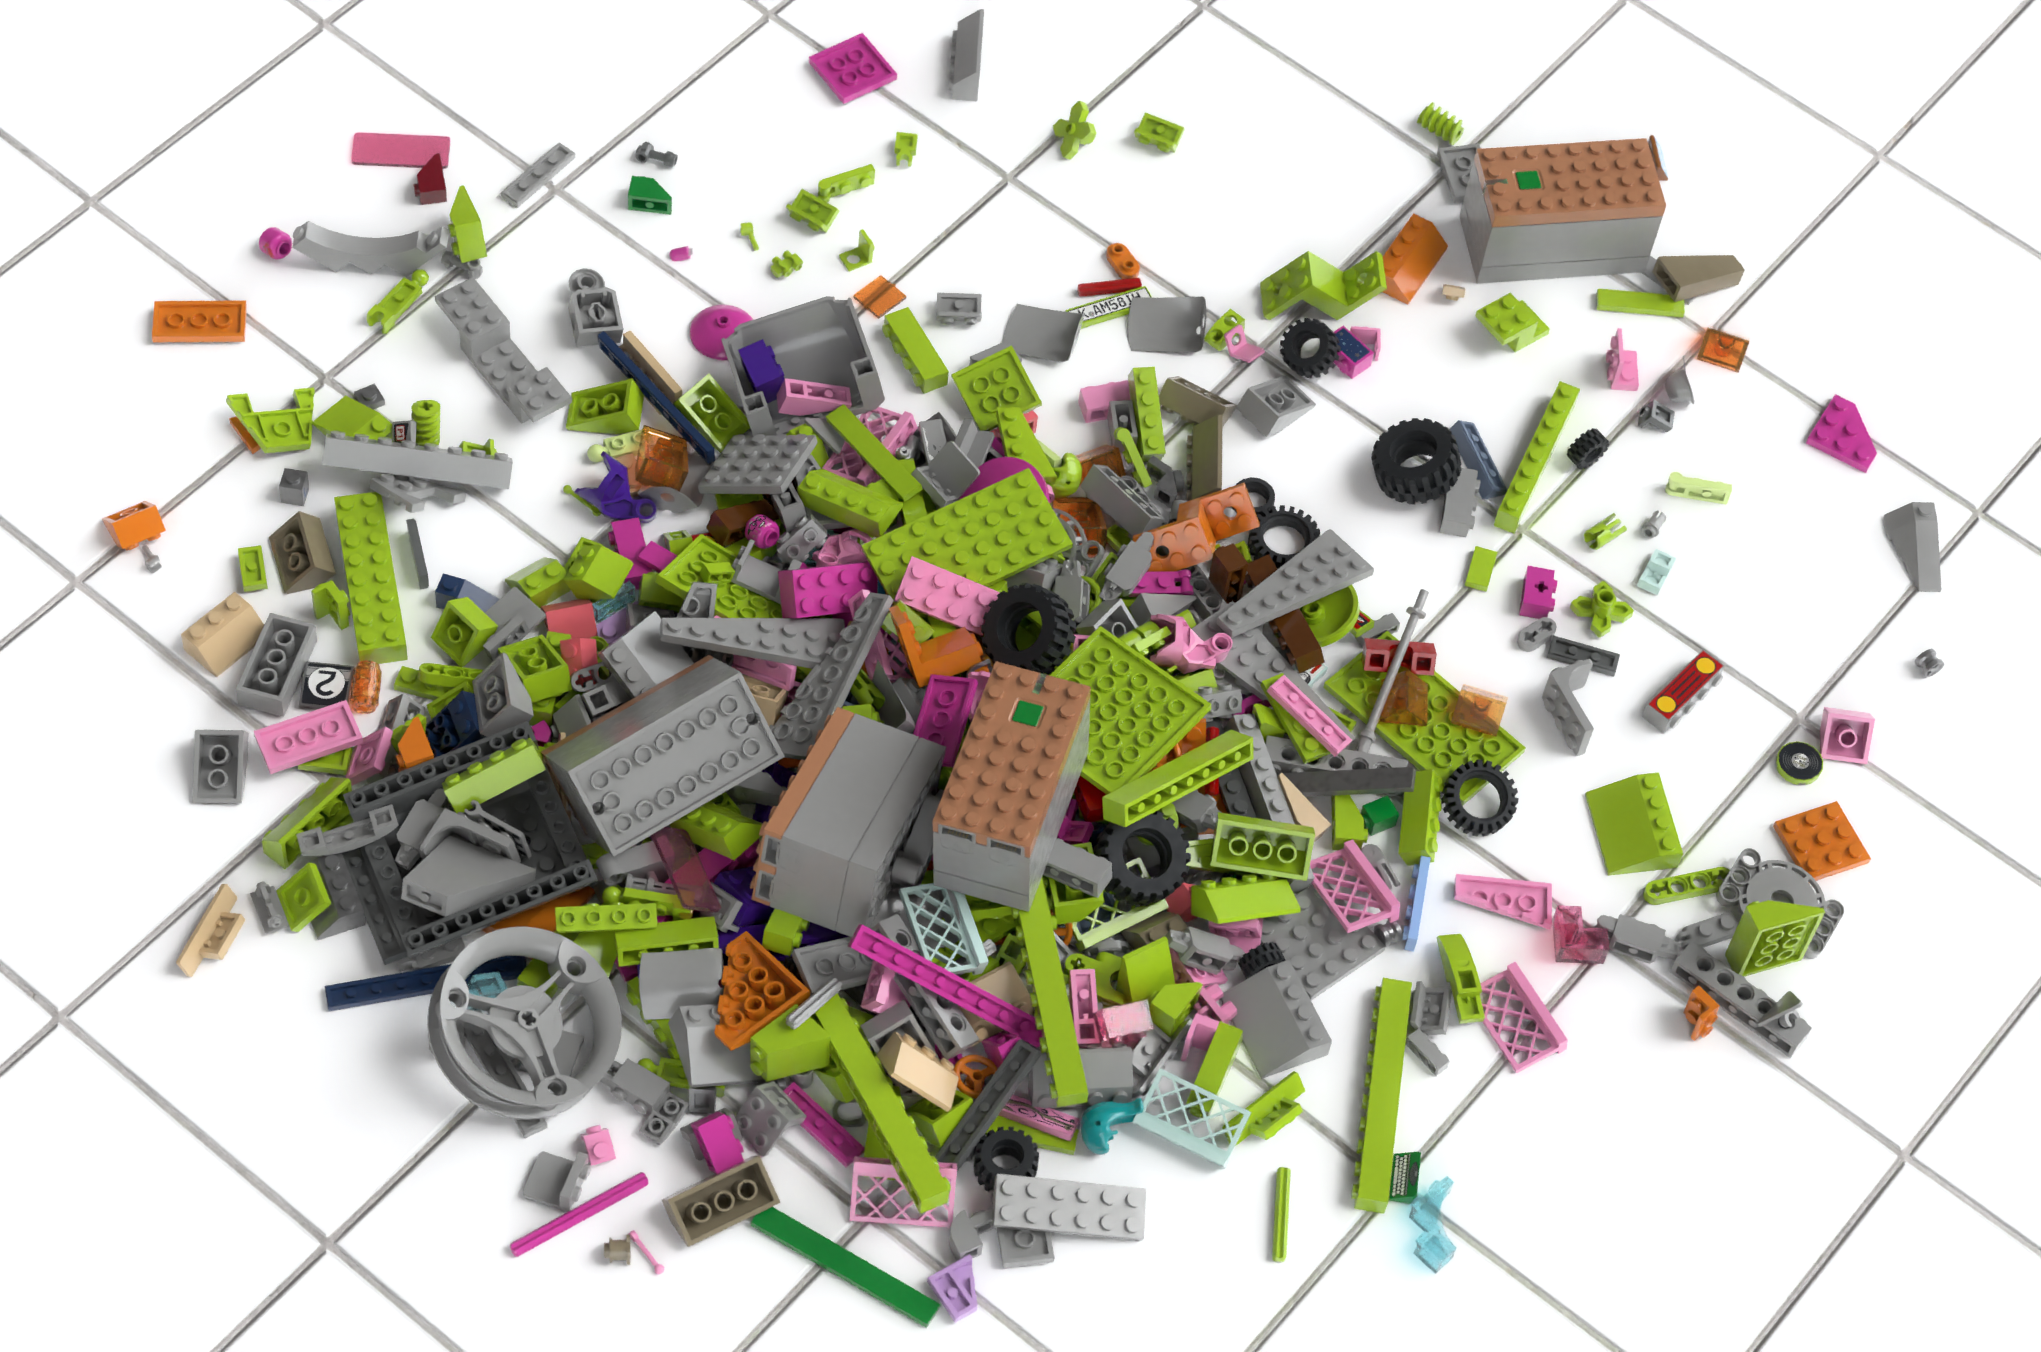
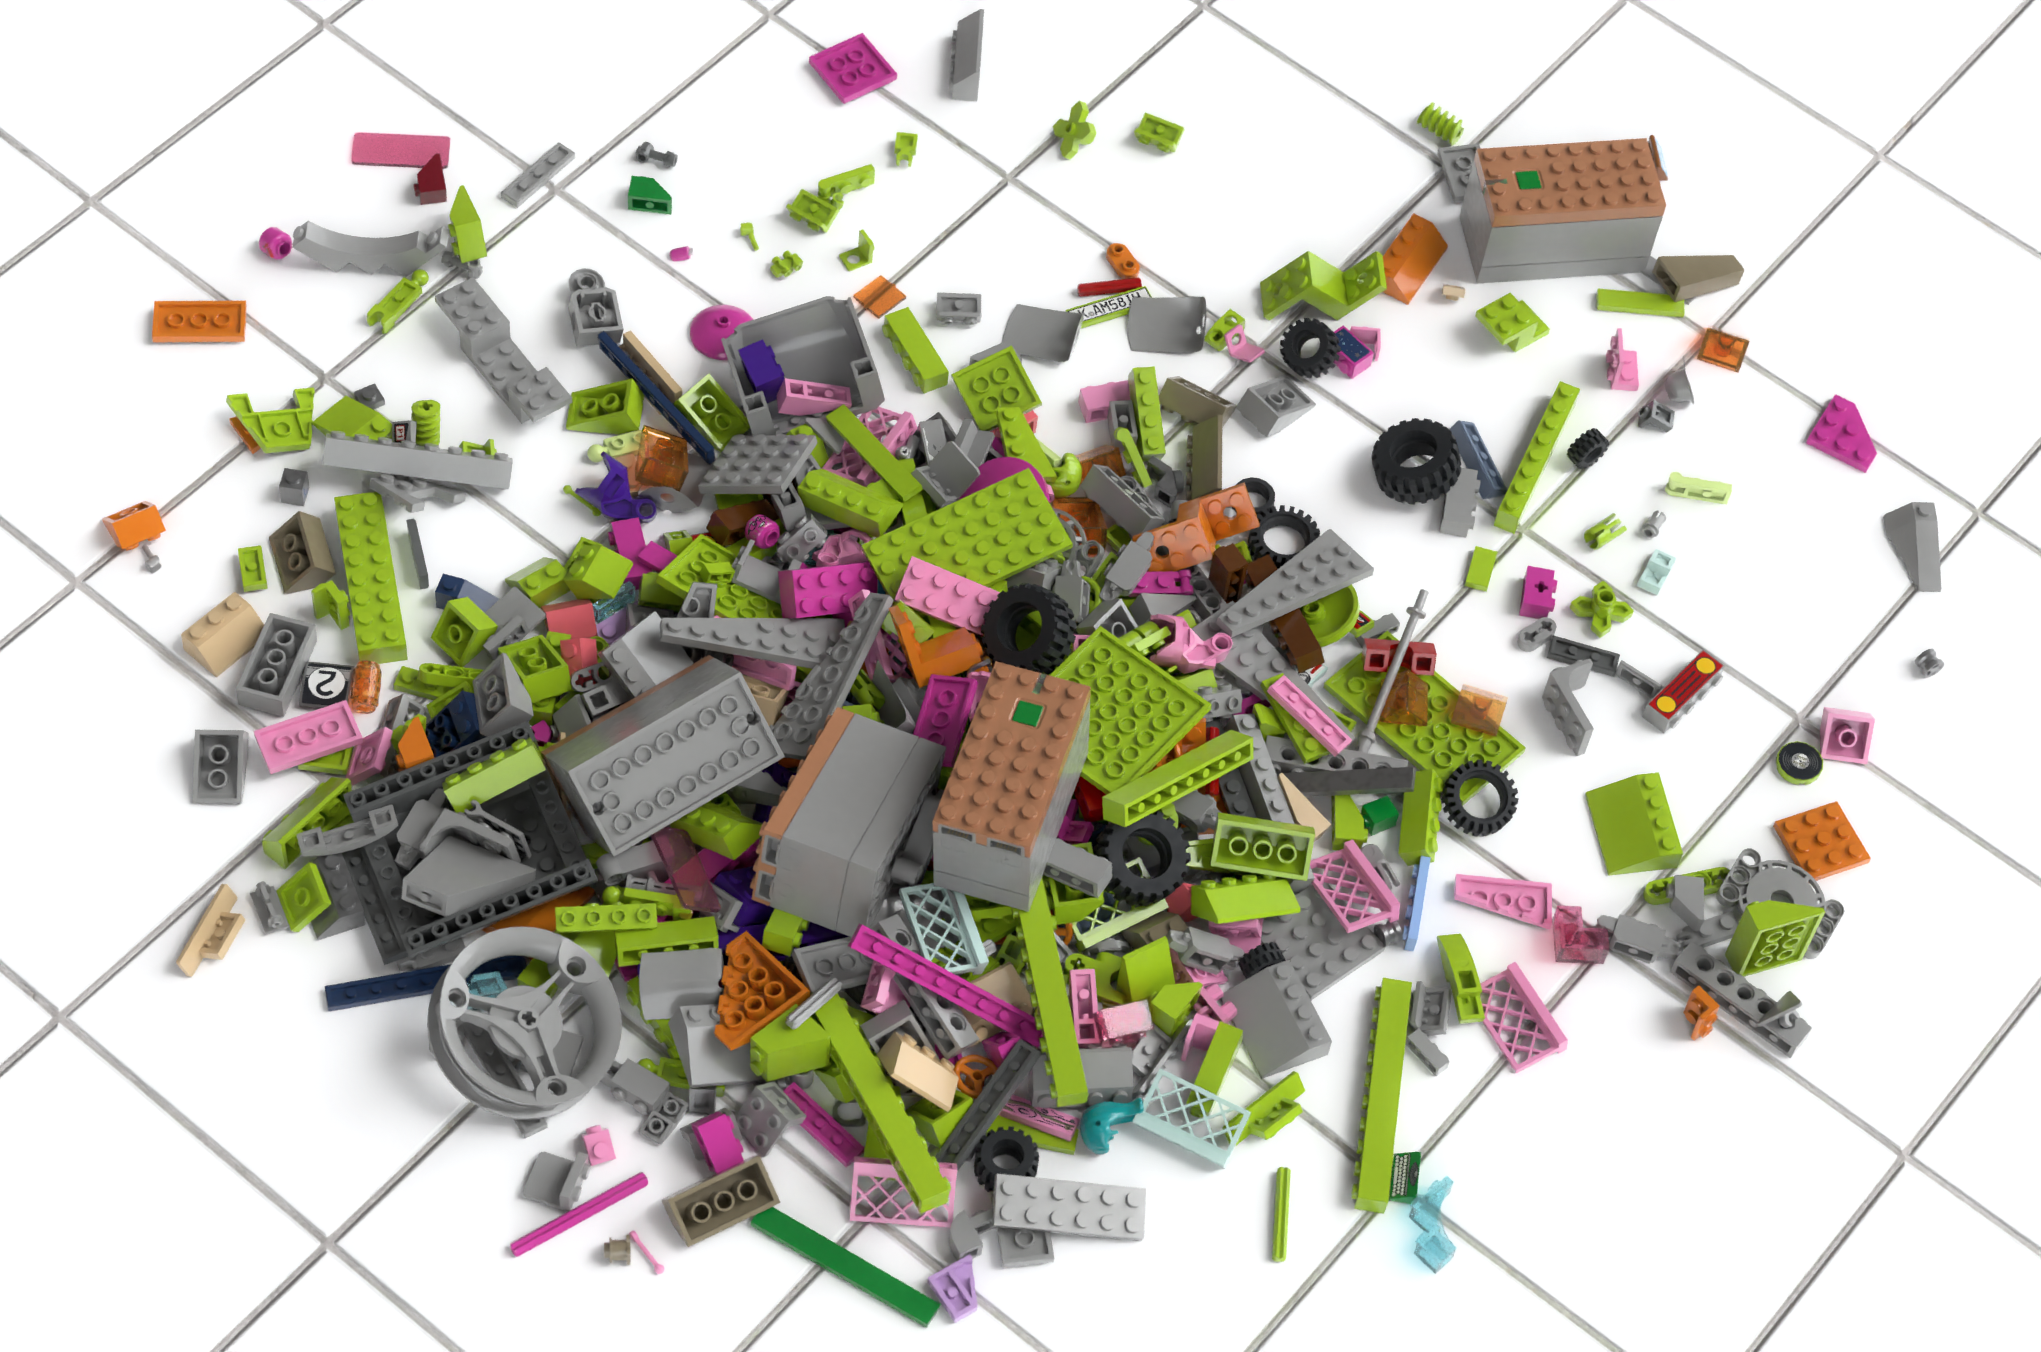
(837, 200): none -> lime hand
(1638, 679): none -> light grey slope
(1687, 899): none -> light grey slope

